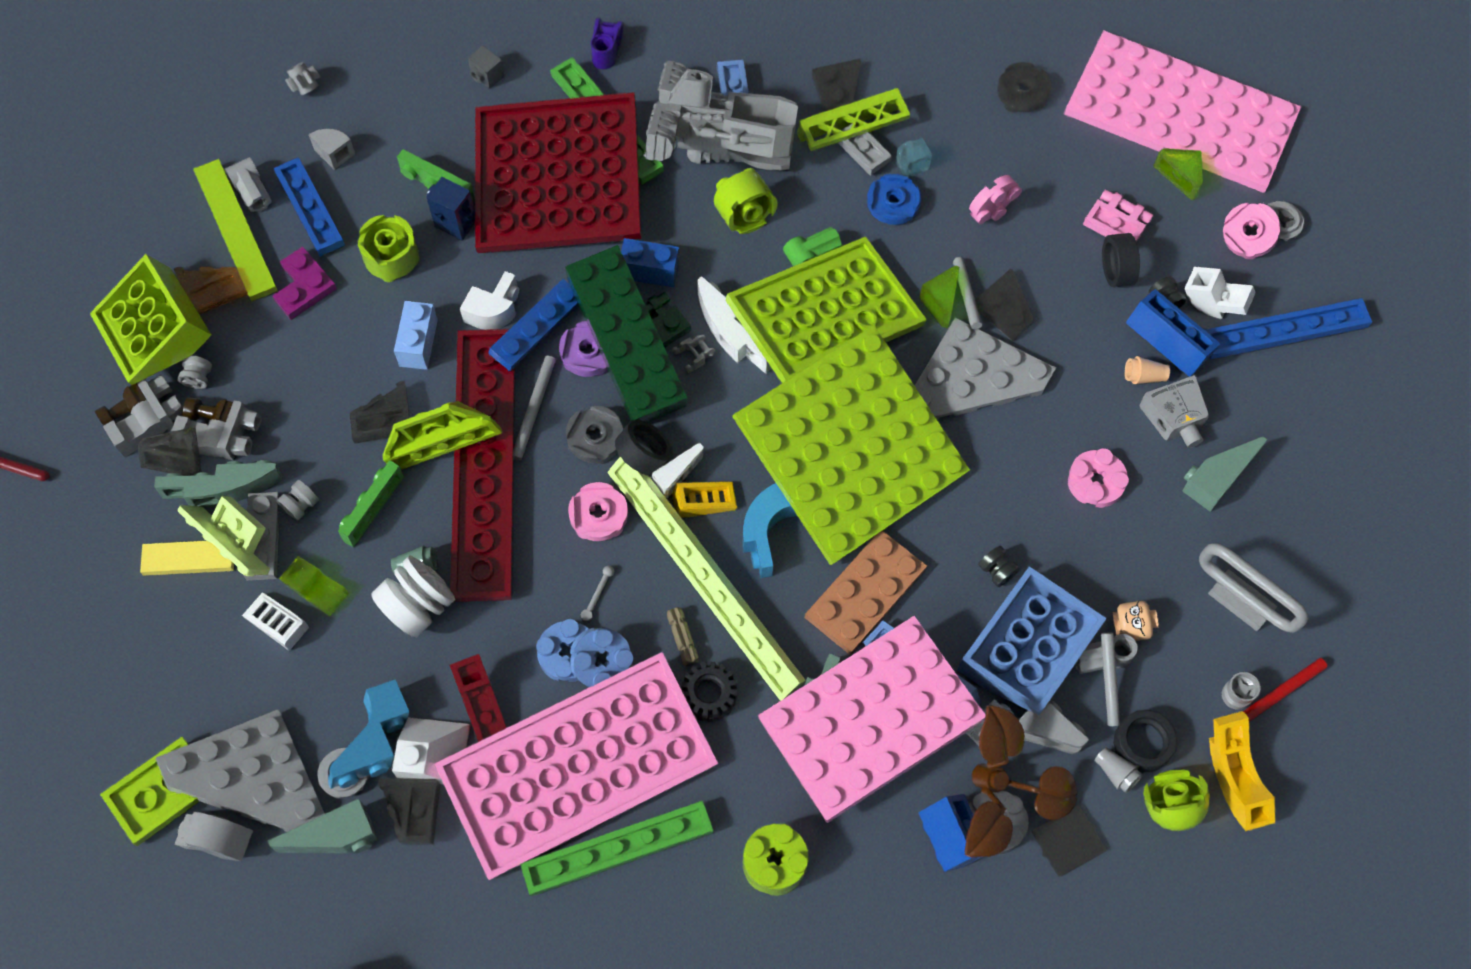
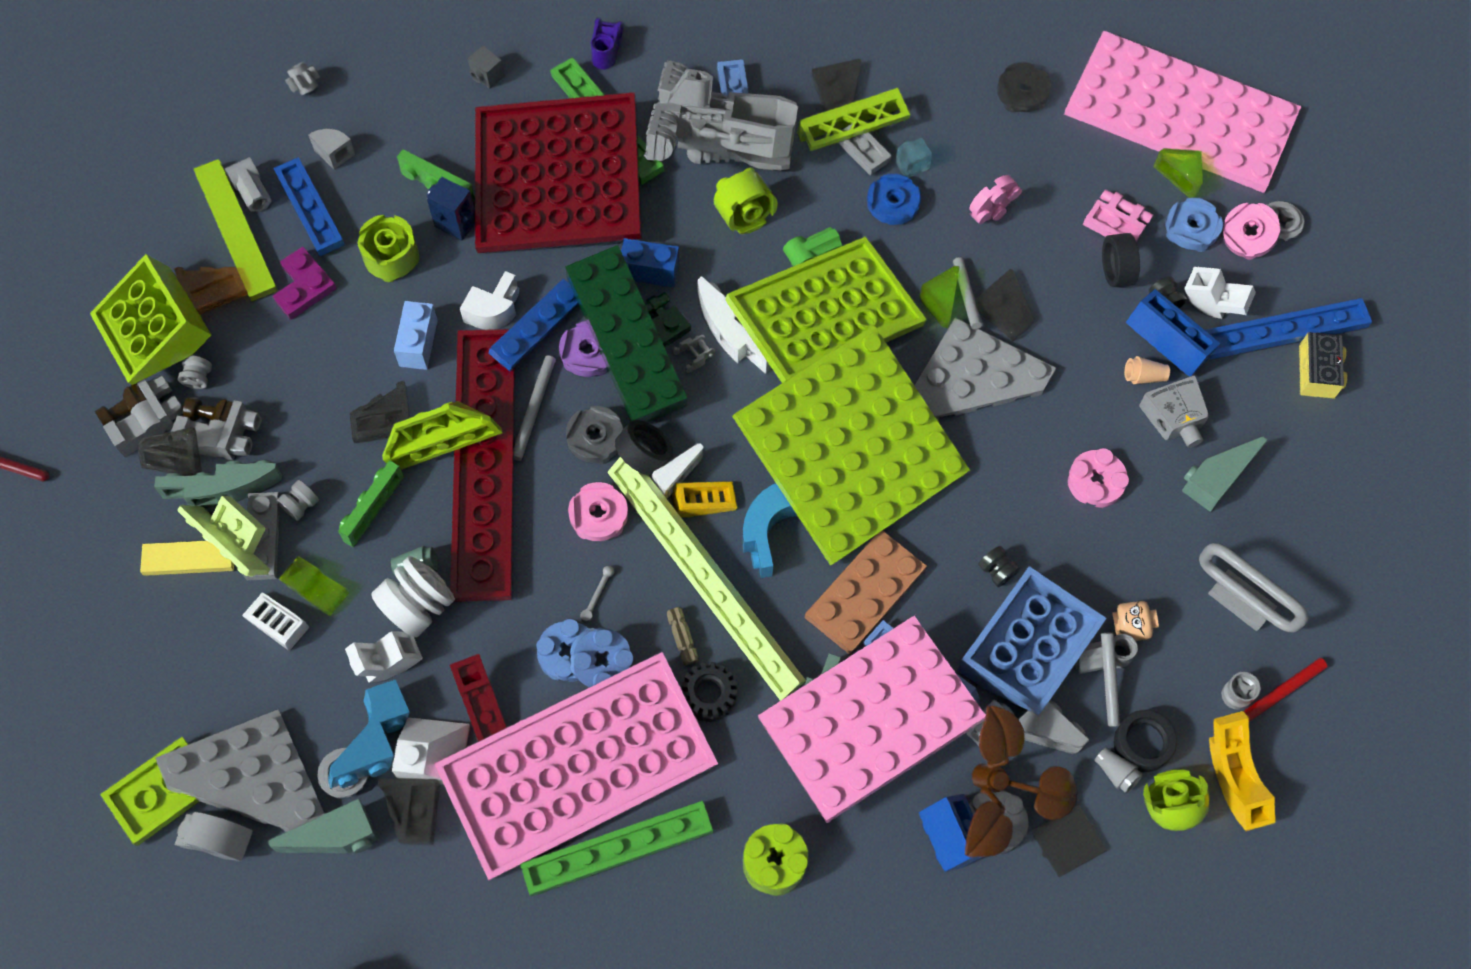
(385, 658): none -> white brick
(1193, 238): none -> medium blue plate
(1322, 365): none -> brick

